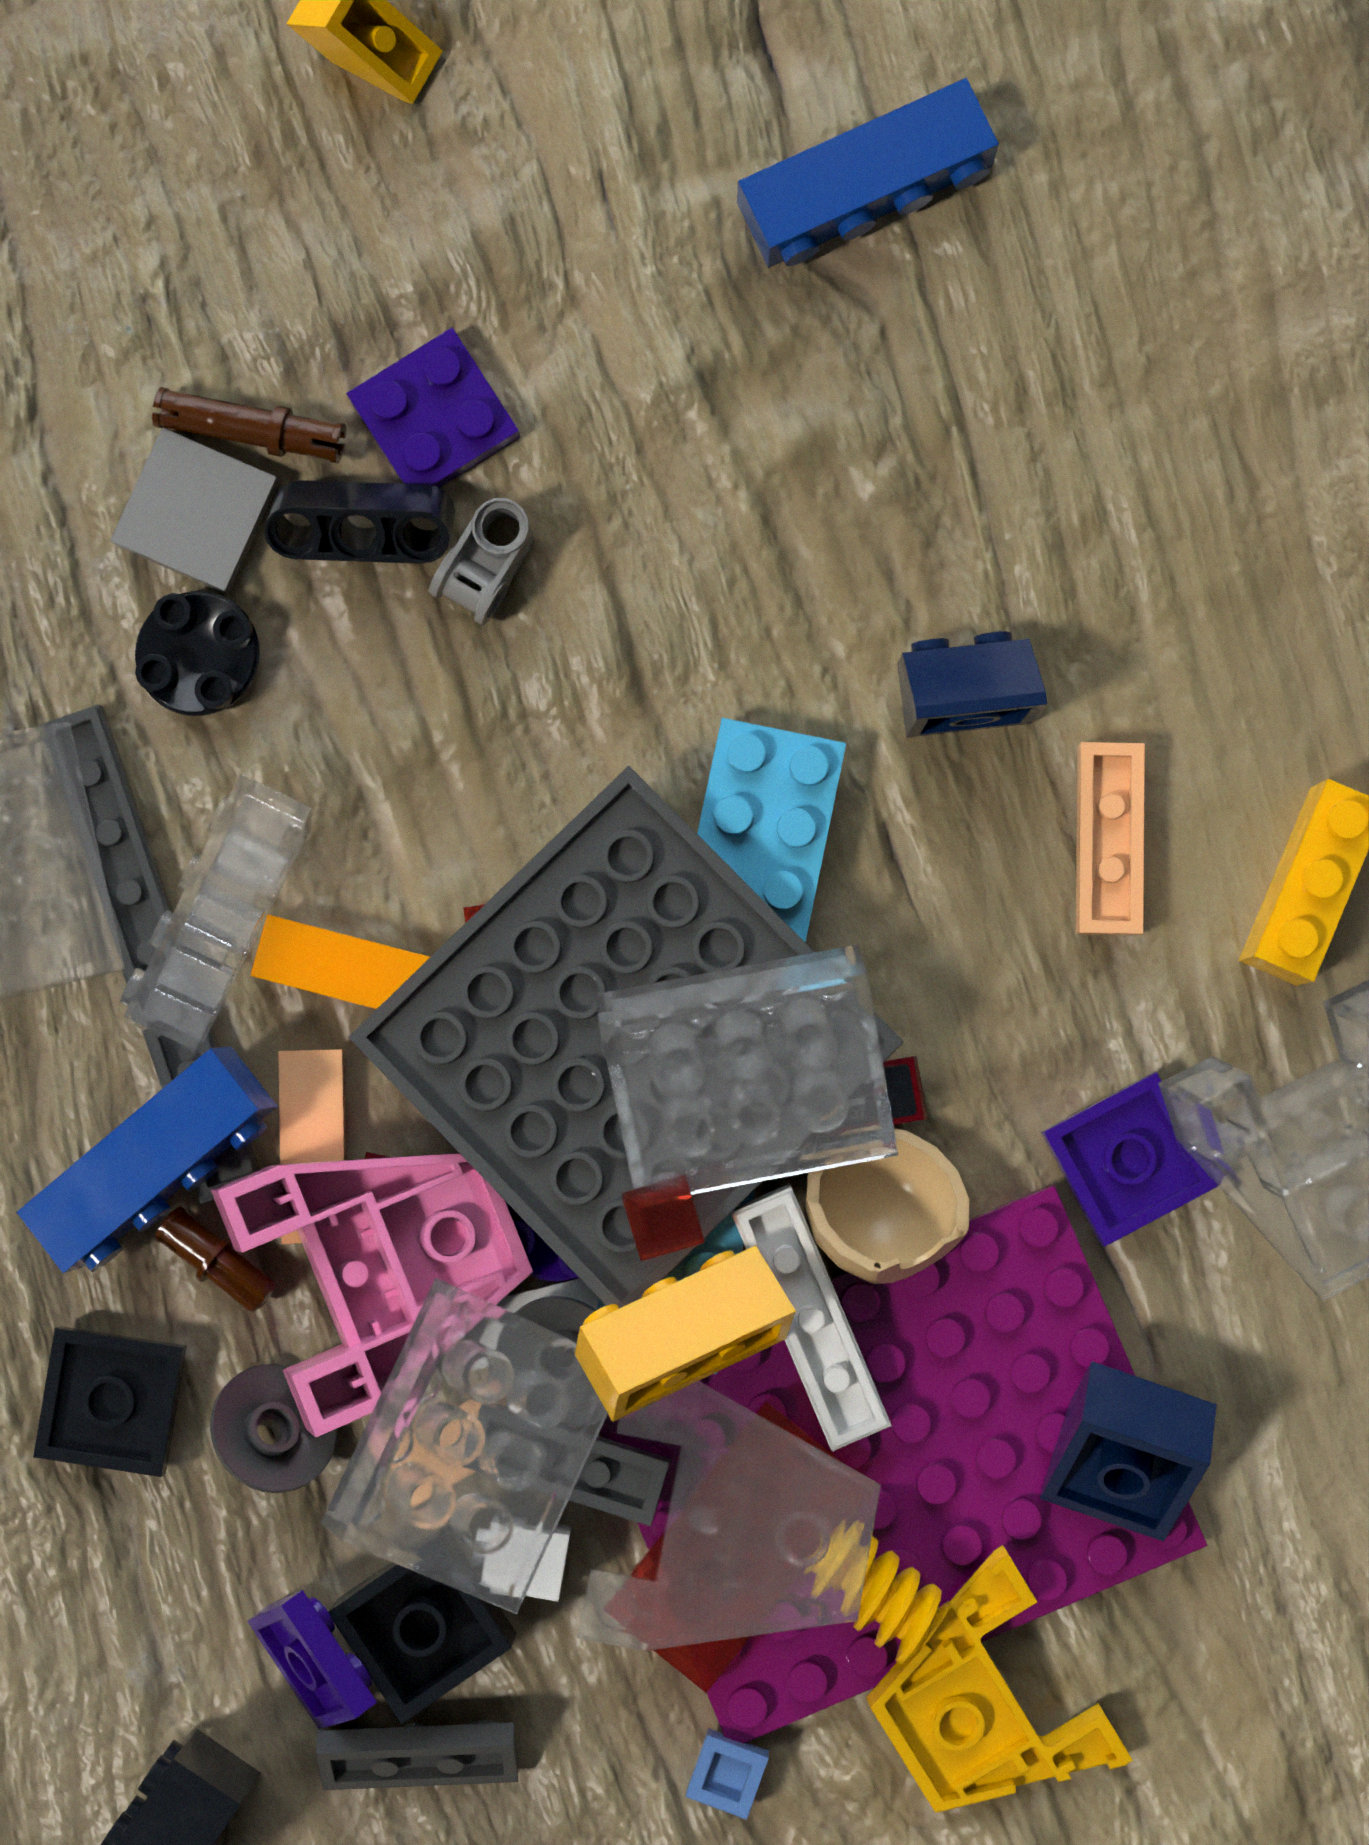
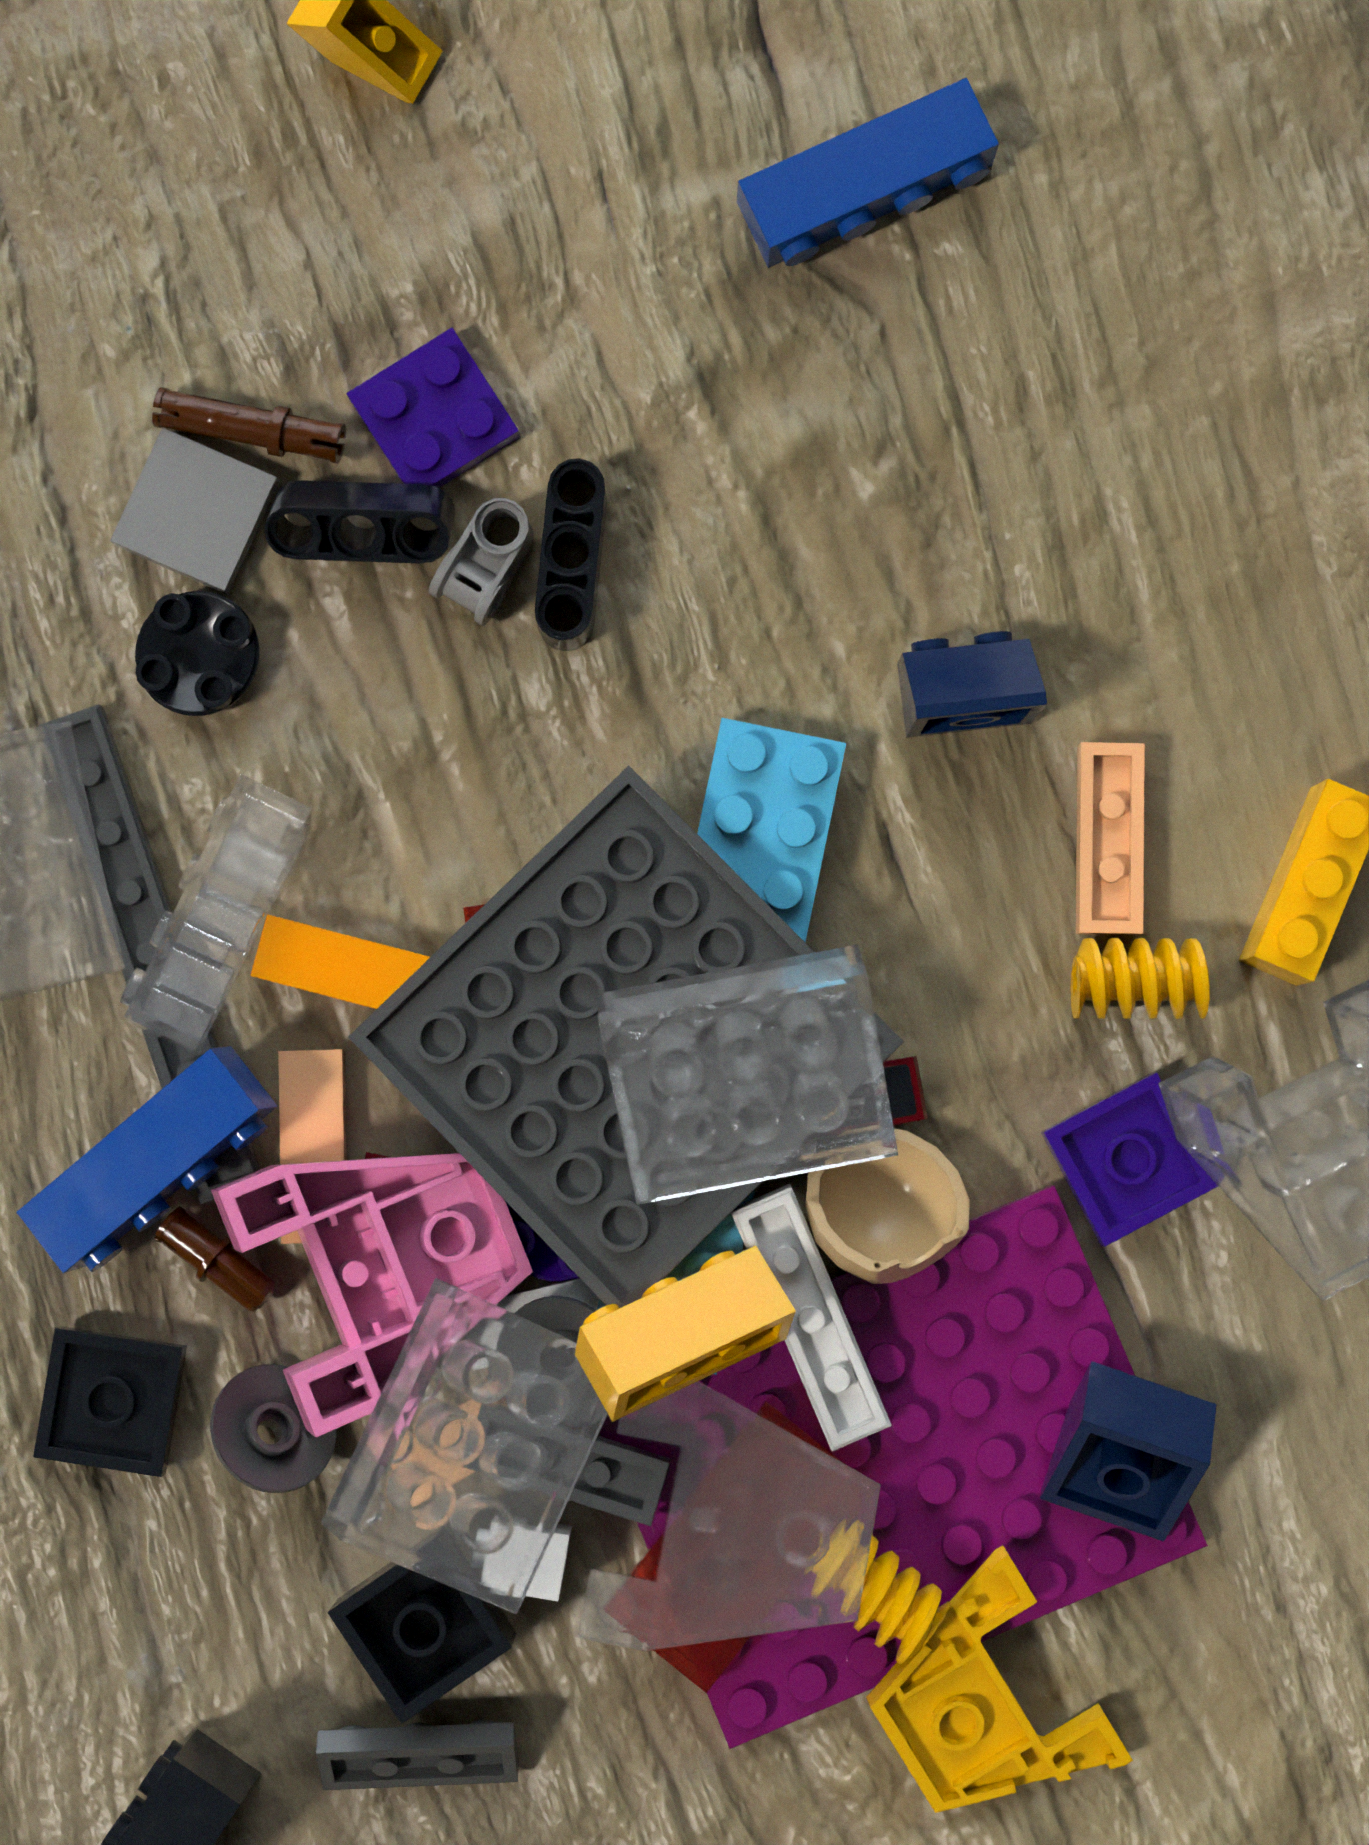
(319, 1672): dark purple plate -> none
(571, 525): none -> black beam
(663, 1217): clear red tile -> none
(727, 1774): medium blue plate -> none
(1140, 977): none -> yellow piece

